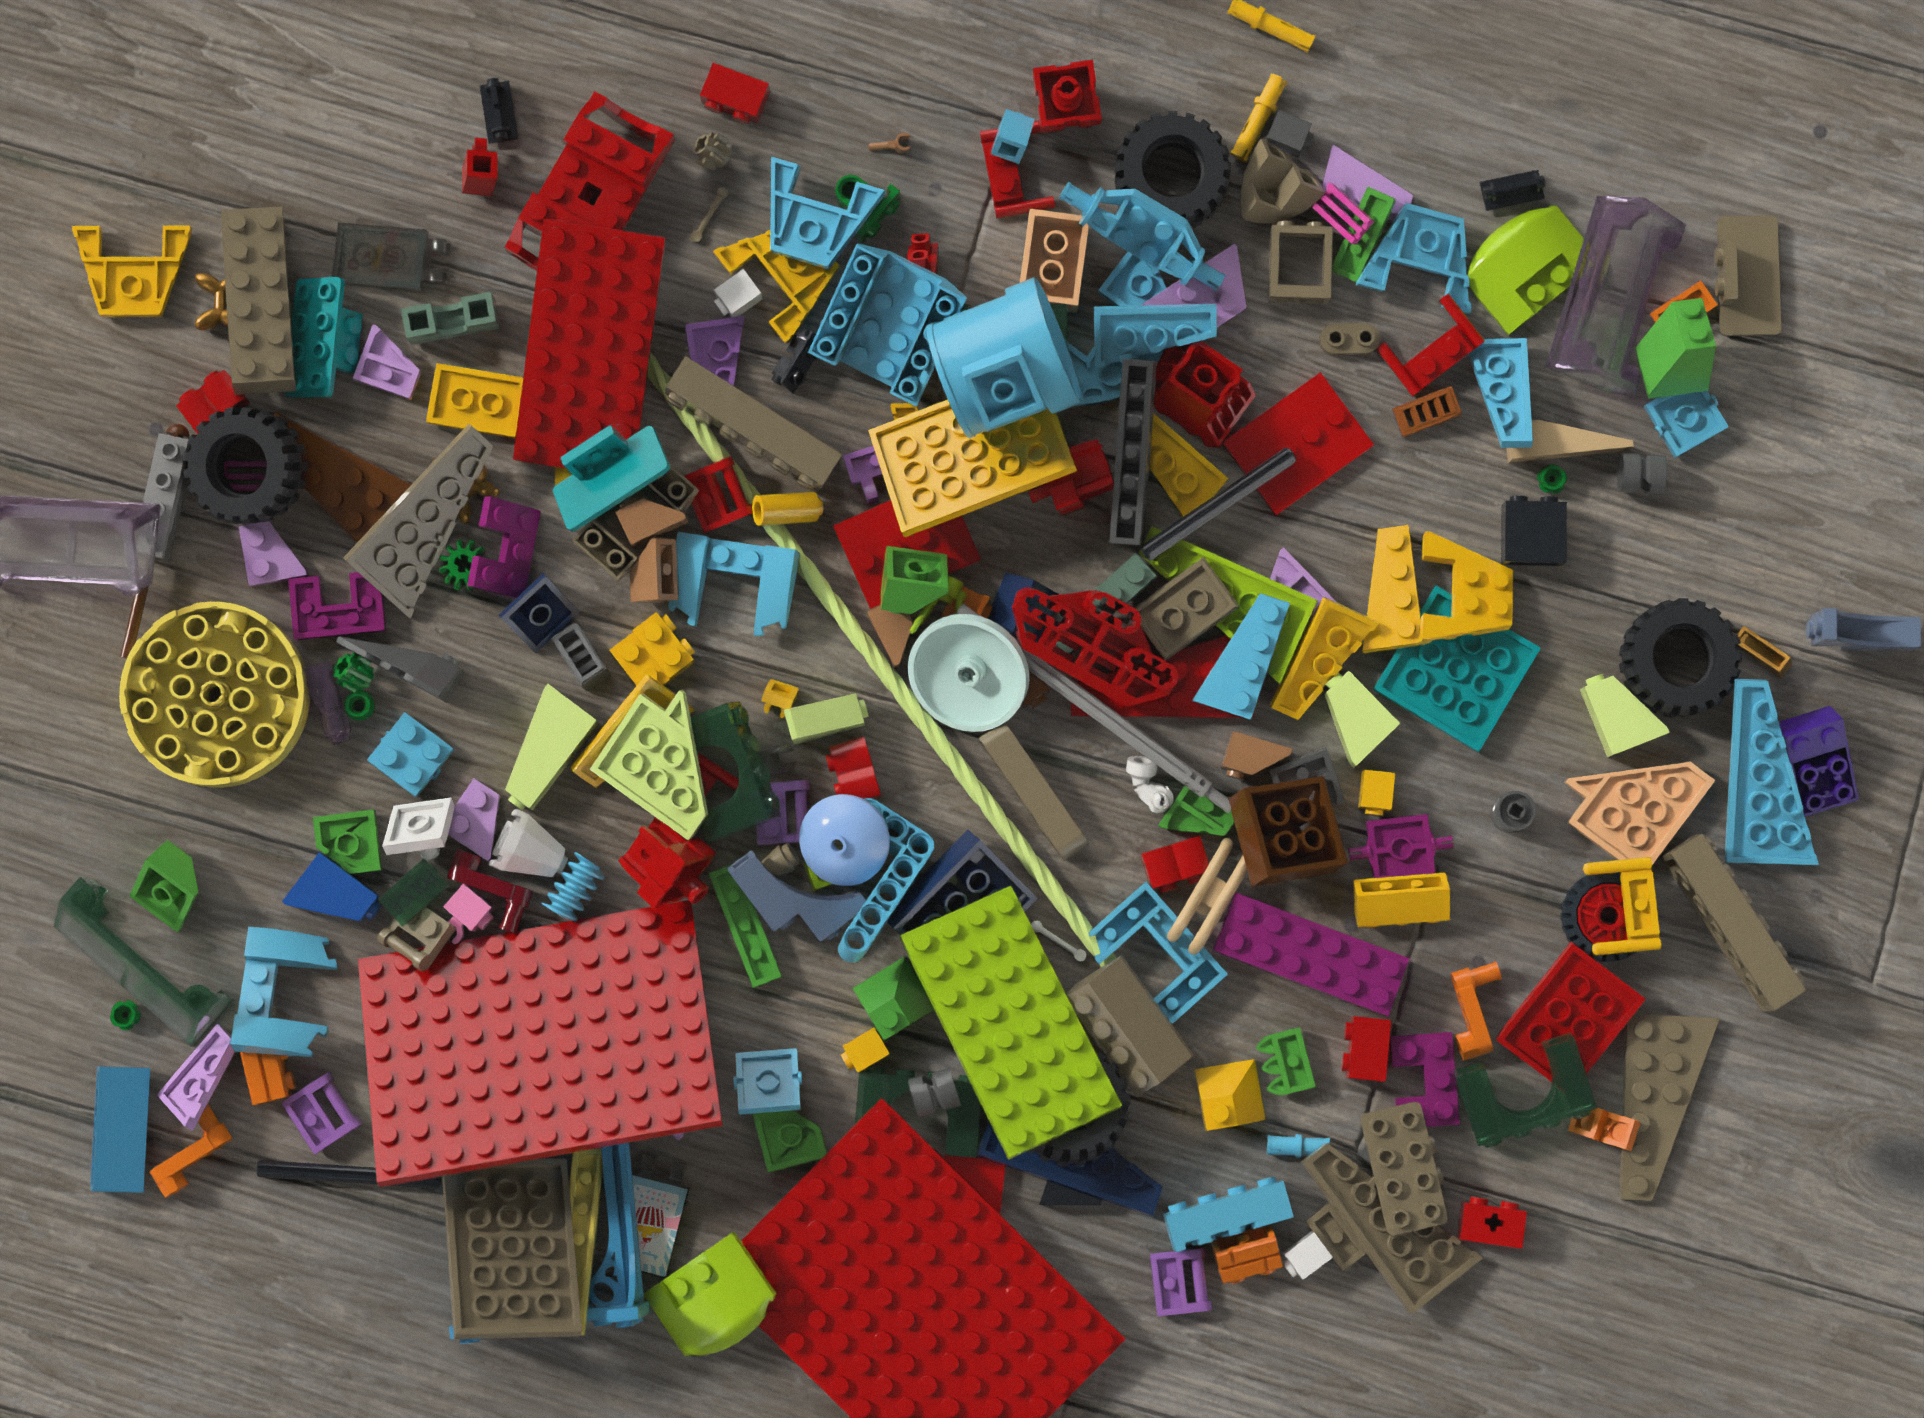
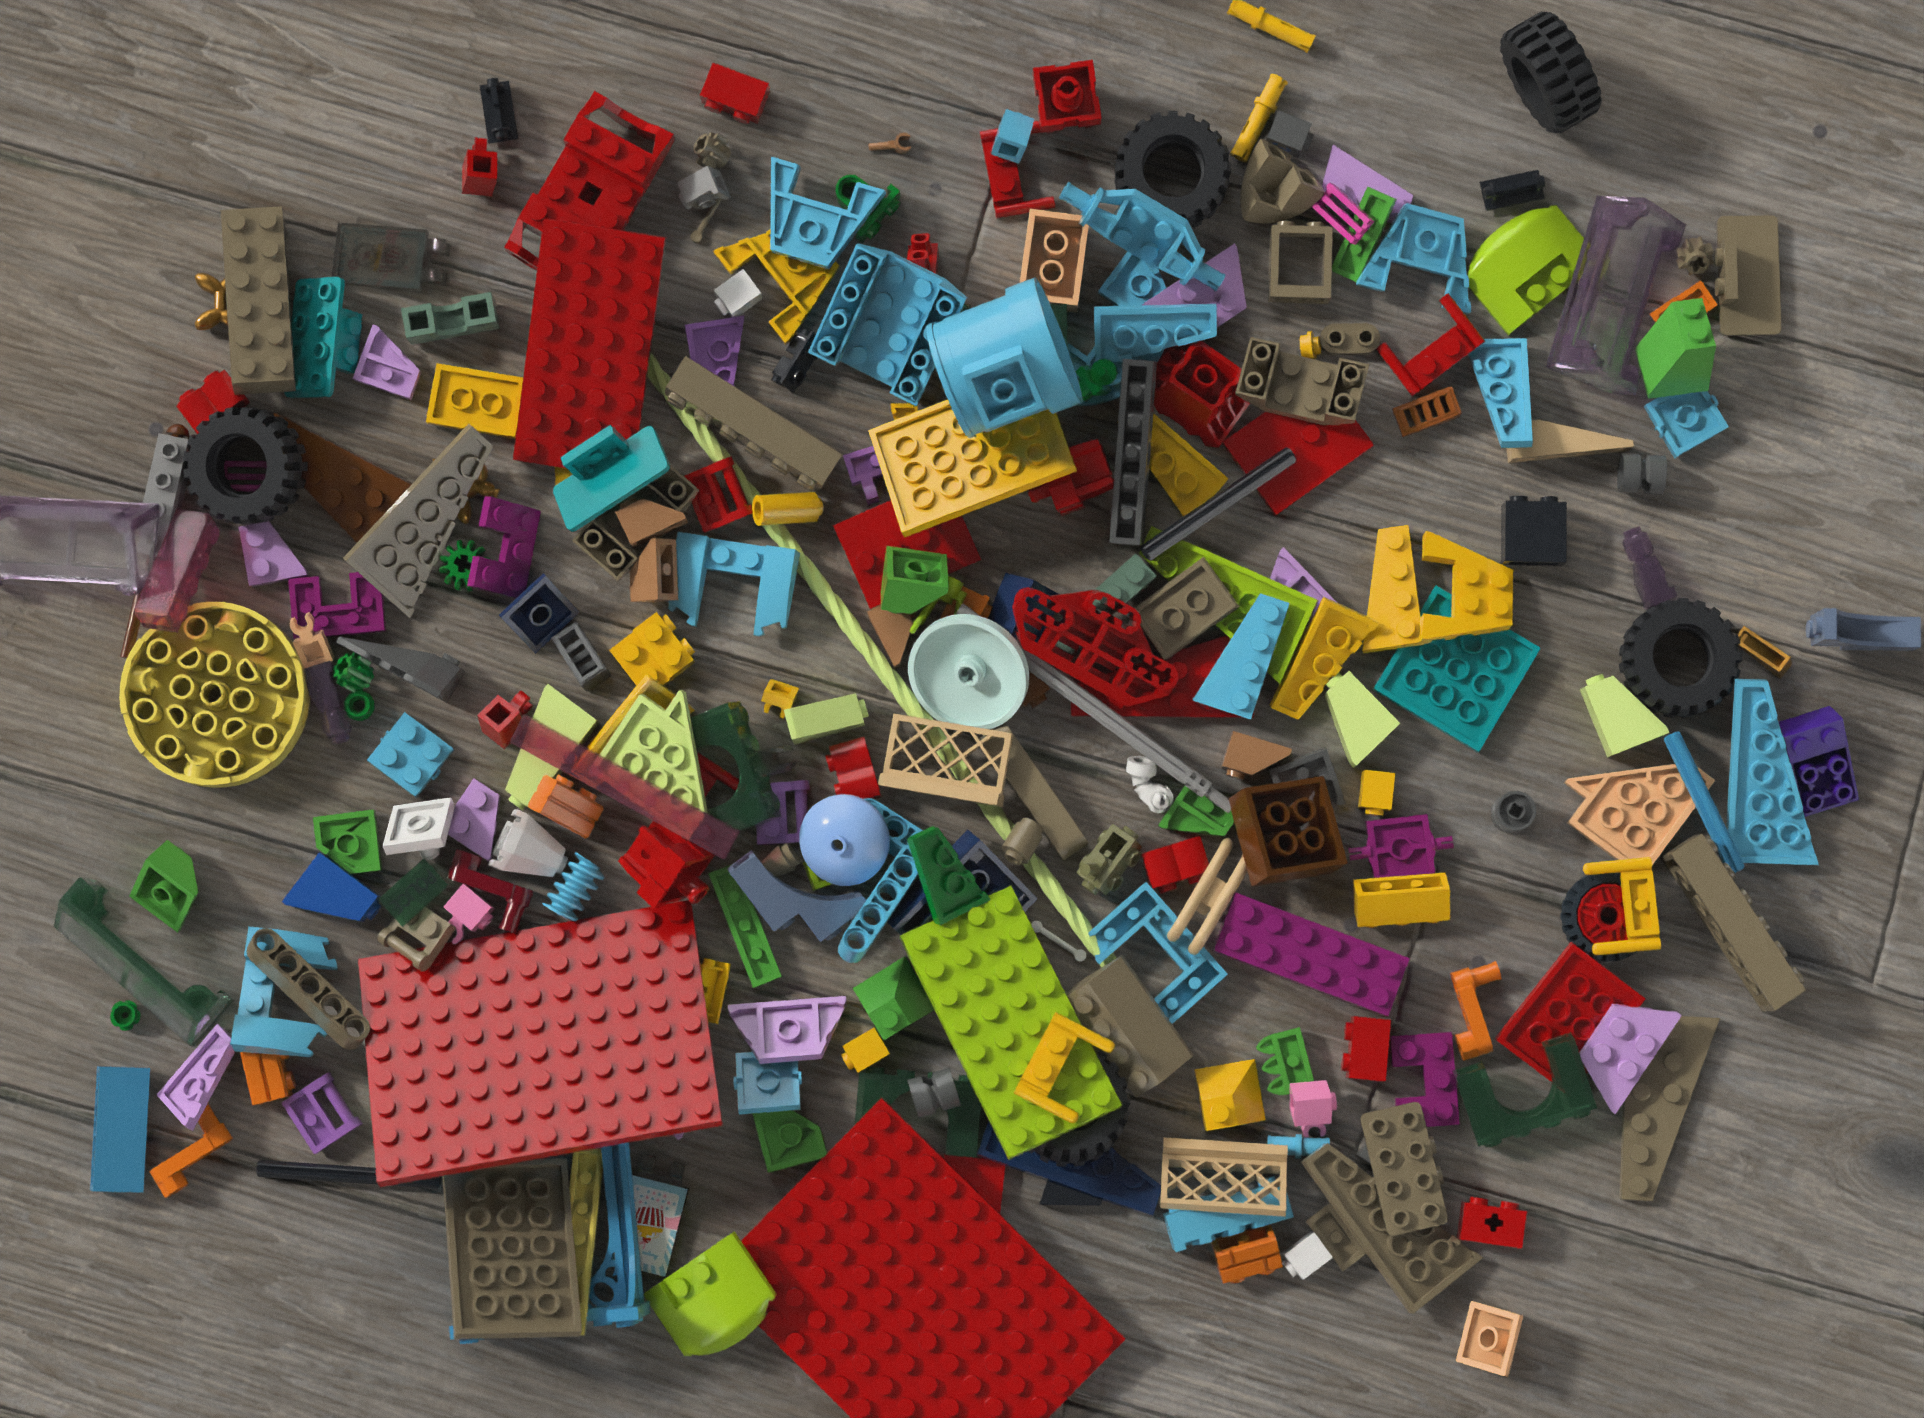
(132, 283): yellow wing -> none
(177, 571): none -> clear pink brick
(305, 974): none -> dark tan beam
(311, 645): none -> light nougat plate
(501, 718): none -> red brick
(566, 806): none -> orange brick
(624, 786): none -> clear pink tile
(702, 188): none -> light grey brick
(715, 979): none -> yellow hinge
(788, 1027): none -> lavender wing
(941, 786): none -> tan fence
(944, 879): none -> green wing
(1022, 841): none -> dark tan brick
(1049, 1060): none -> yellow plate
(1095, 378): none -> green hips
(1104, 865): none -> olive brick
(1170, 1282): medium lavender plate -> none
(1224, 1159): none -> tan fence
(1301, 385): none -> dark tan slope
(1310, 345): none -> yellow plate
(1312, 1105): none -> bright pink brick
(1489, 1338): none -> light nougat slope
(1550, 72): none -> black tyre
(1551, 471): green plate -> none
(1607, 1128): orange slope -> none
(1624, 1048): none -> lavender wing
(1647, 570): none -> clear purple piece
(1695, 255): none -> dark tan gear
(1703, 801): none -> dark azure axle

